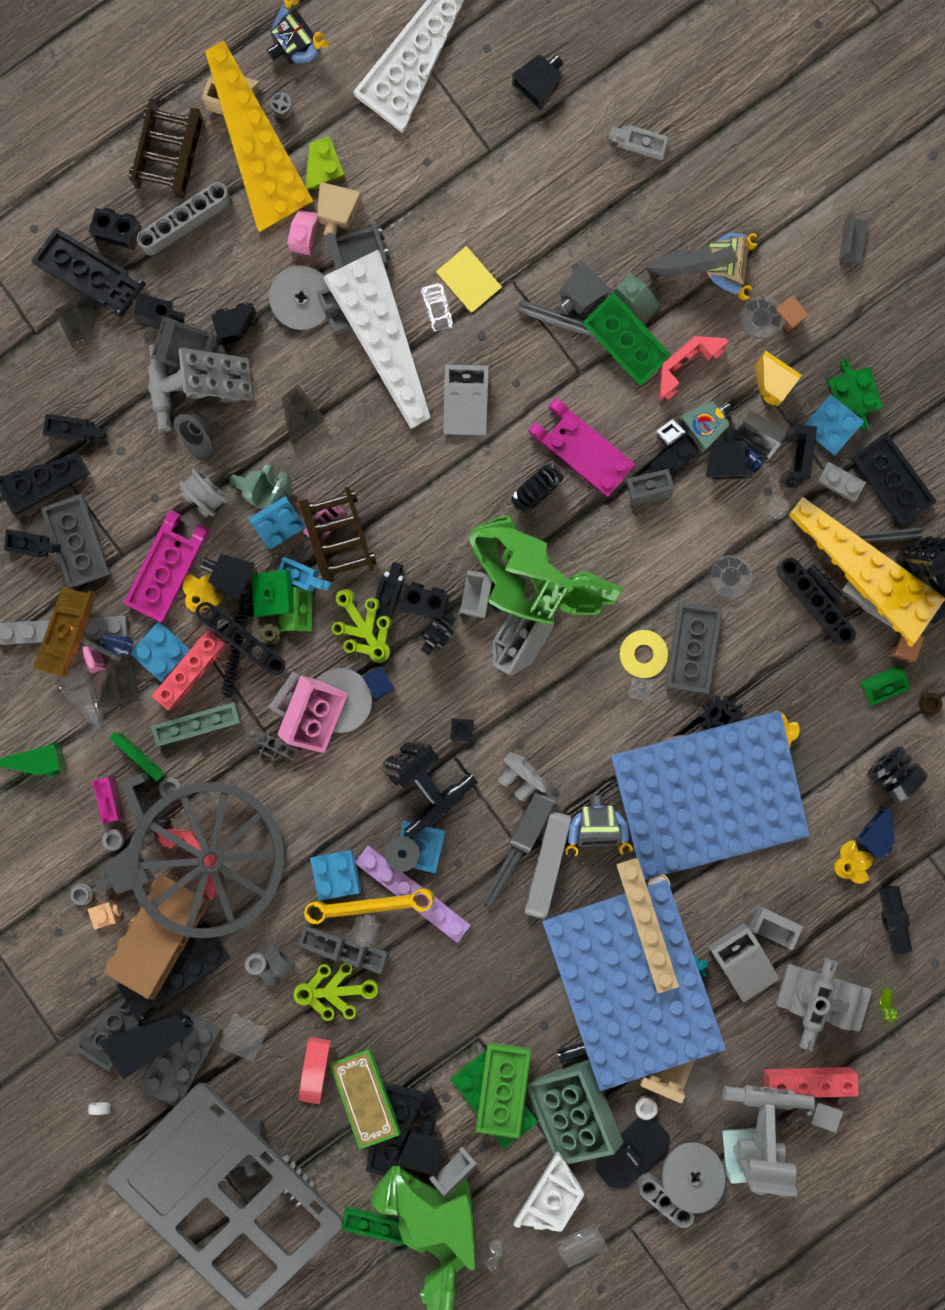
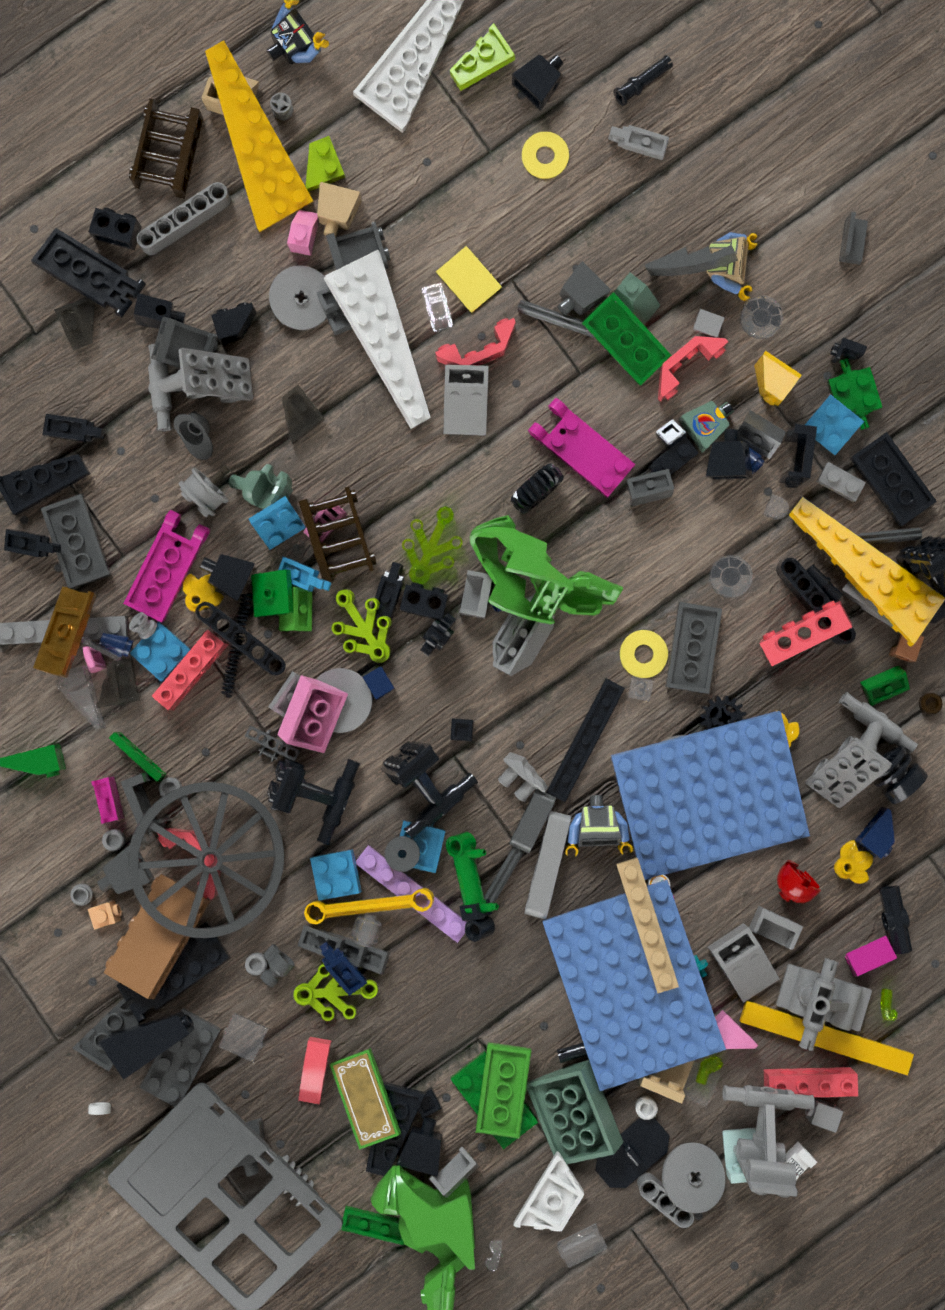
(142, 625): none -> light grey wheel
(196, 724): sand green plate -> none
(269, 628): olive plate -> none
(291, 784): none -> black plate
(342, 969): none -> dark blue hinge
(430, 548): none -> clear neon green plant
(474, 905): none -> green piece
(484, 59): none -> lime wing
(503, 331): none -> coral slope
(550, 140): none -> light yellow gear
(585, 740): none -> black tile
(636, 84): none -> black pin
(707, 1067): none -> clear neon green arm
(708, 323): none -> light grey panel
(732, 1034): none -> bright pink slope
(792, 313): nougat panel -> none
(796, 884): none -> red cylinder
(800, 1157): none -> white leg
(829, 1038): none -> yellow tile
(839, 623): none -> coral brick
(850, 349): none -> black bracket
(857, 759): none -> light grey plate
(870, 956): none -> dark pink hinge

